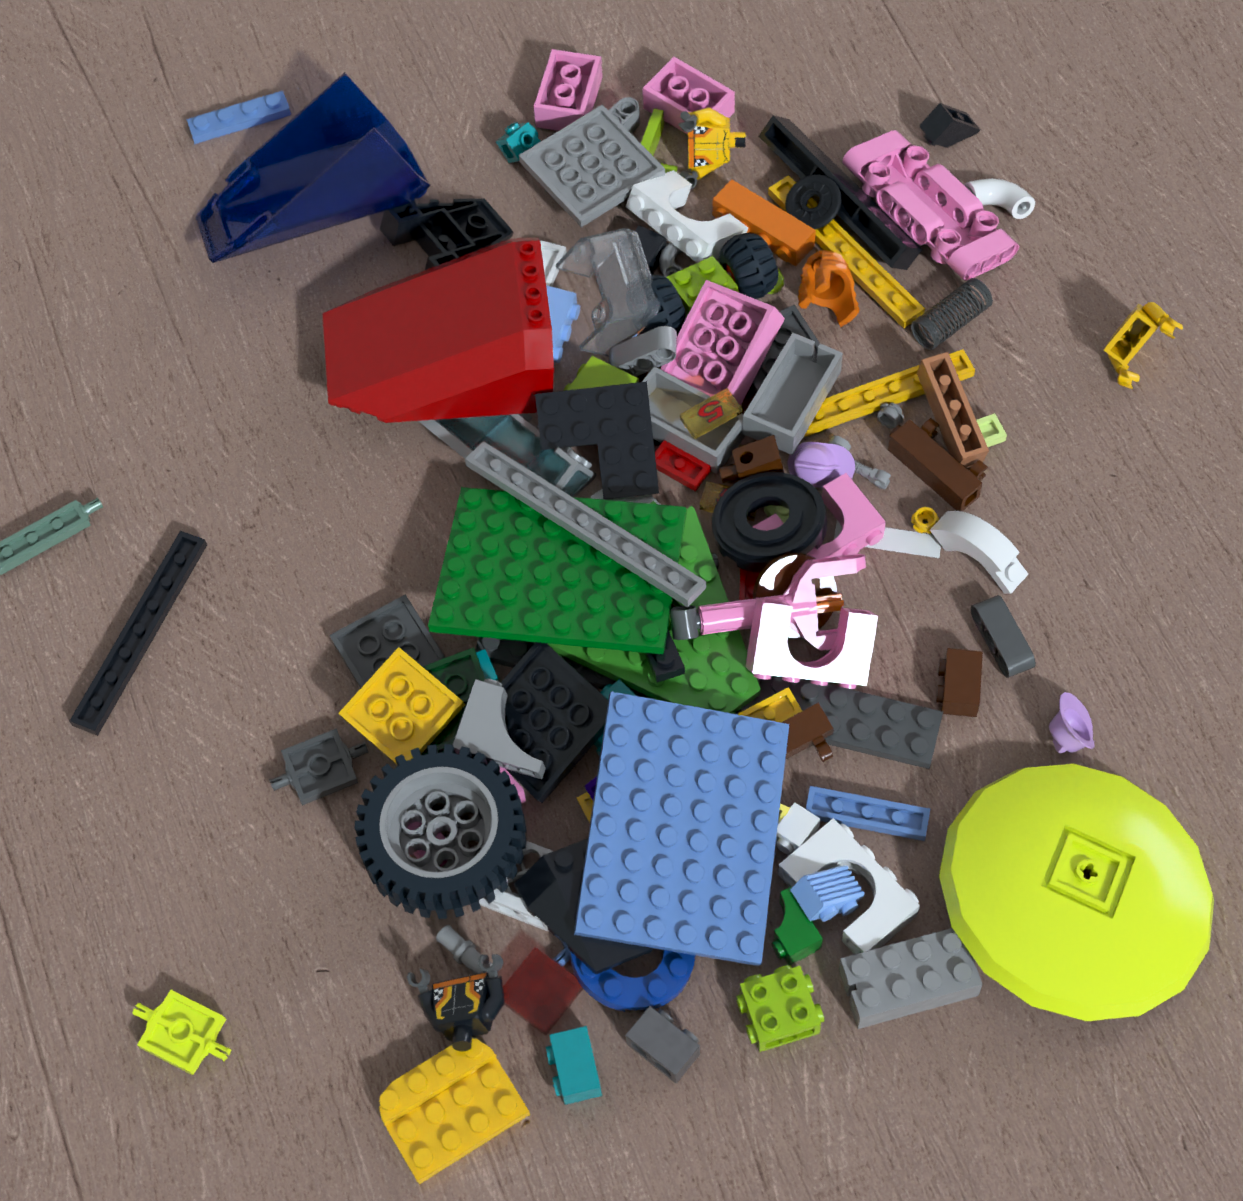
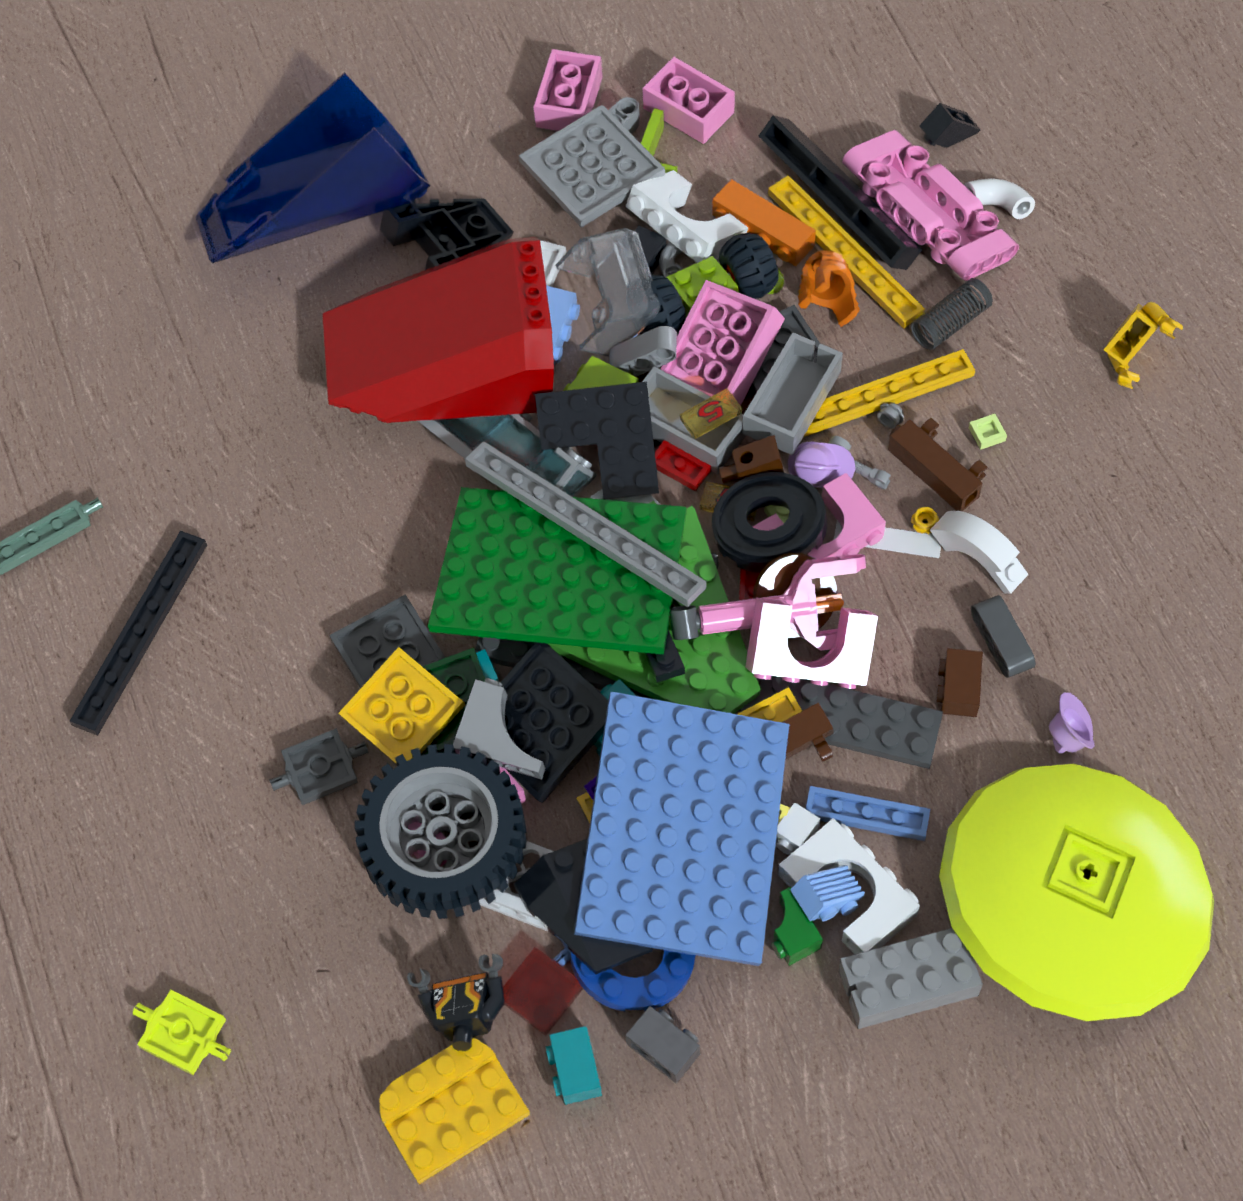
(238, 117): medium blue plate -> none
(463, 950): light grey pin -> none
(517, 140): teal brick -> none
(708, 142): torso -> none
(779, 1007): lime brick -> none
(812, 186): black wheel -> none
(952, 409): nougat brick -> none

